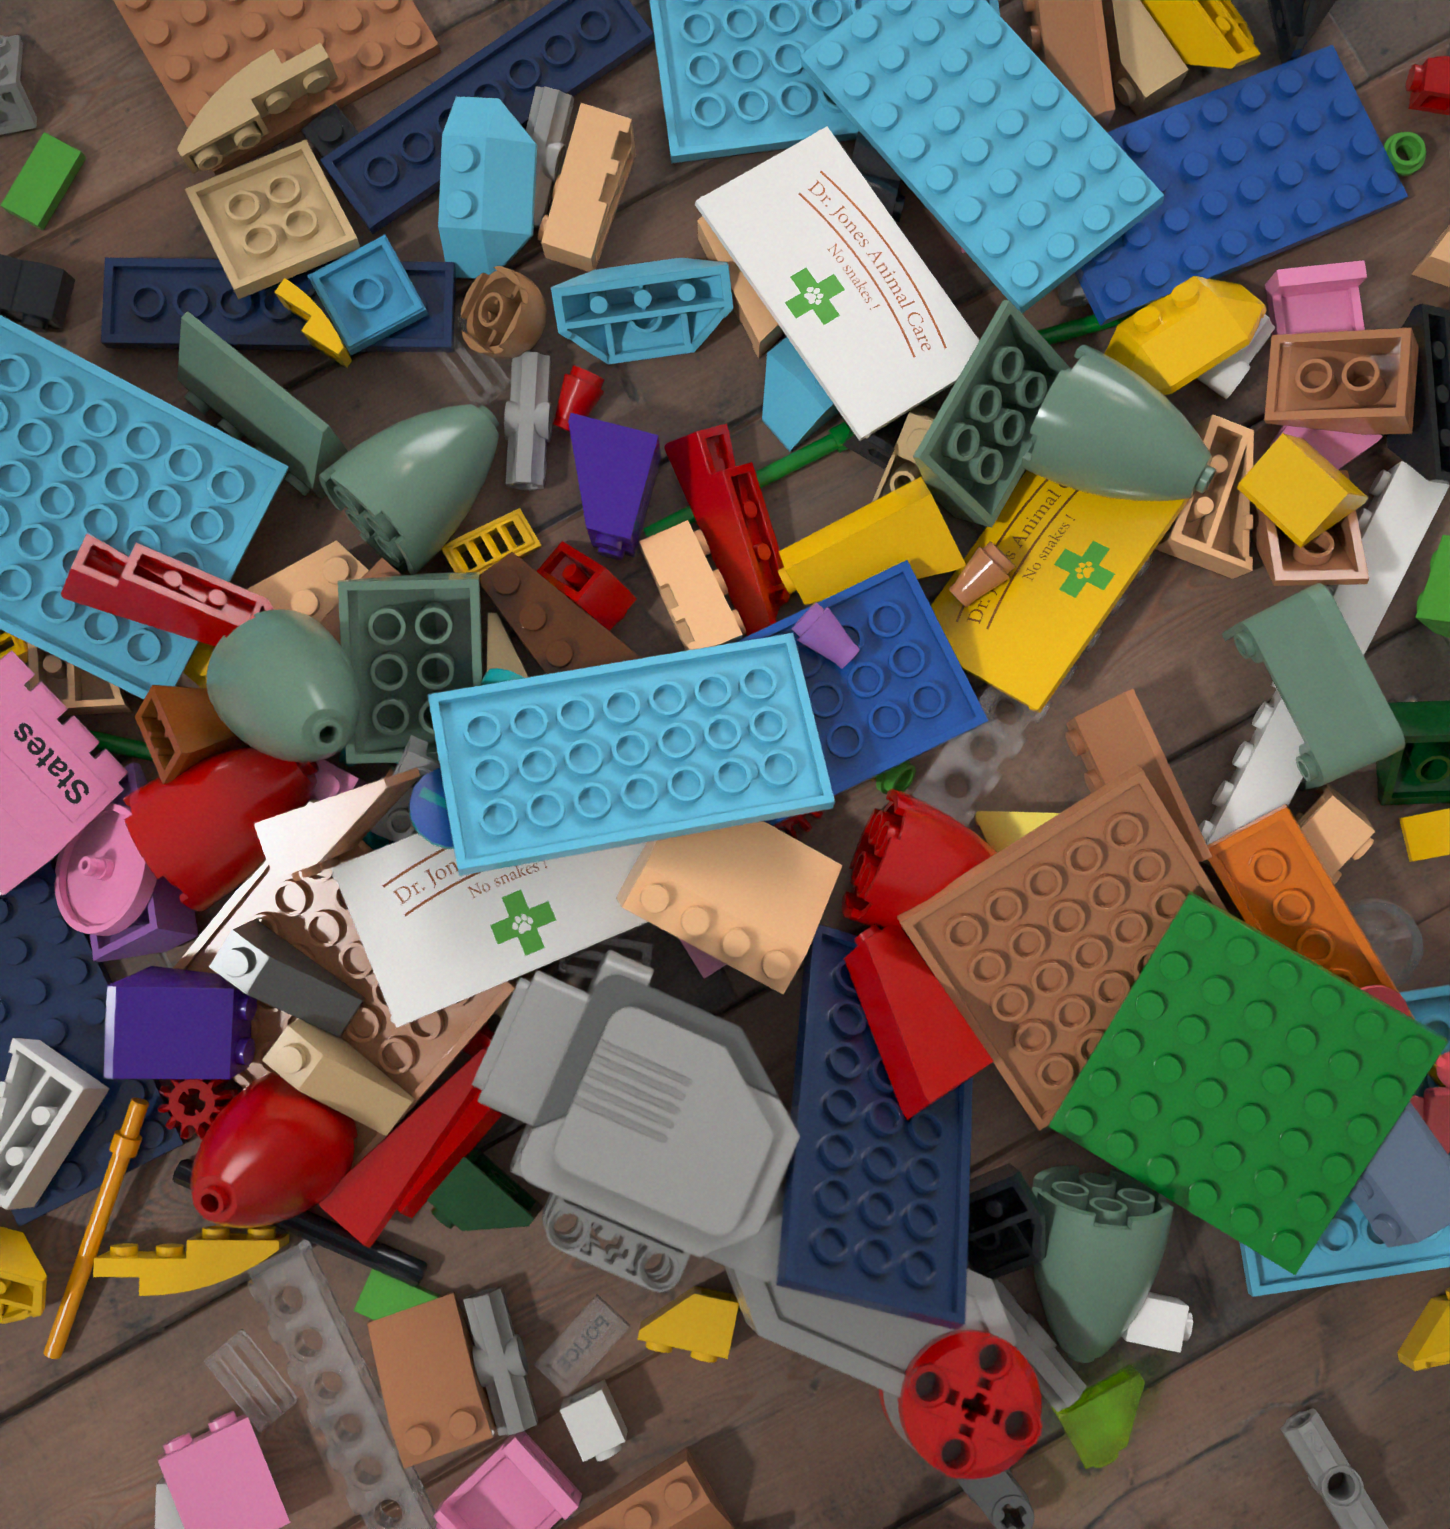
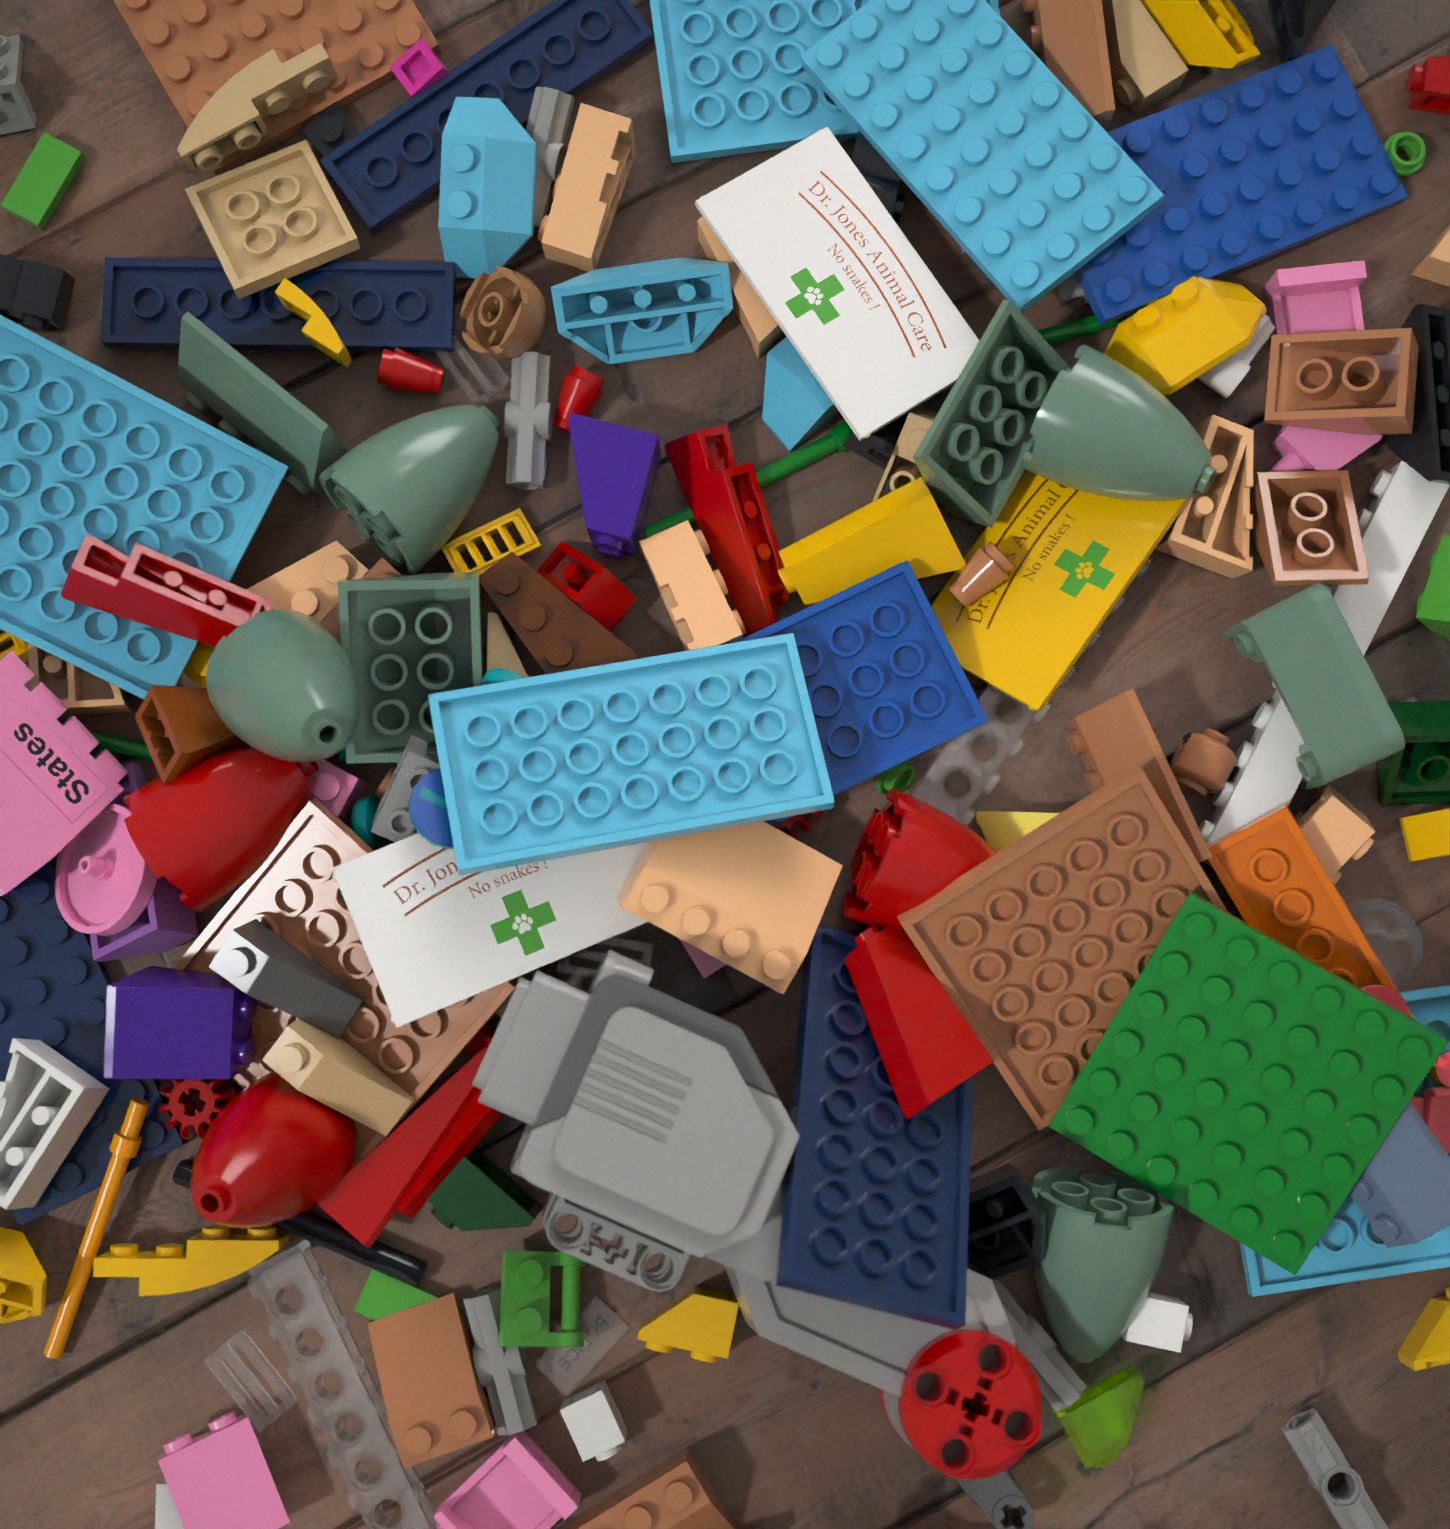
(315, 835): slope -> none
(368, 295): dark azure tile -> none
(408, 372): none -> red cone
(419, 68): none -> dark pink plate
(527, 1300): none -> bright green plate
(825, 635): medium lavender cone -> none
(1203, 762): none -> nougat head
(1300, 489): yellow slope -> none

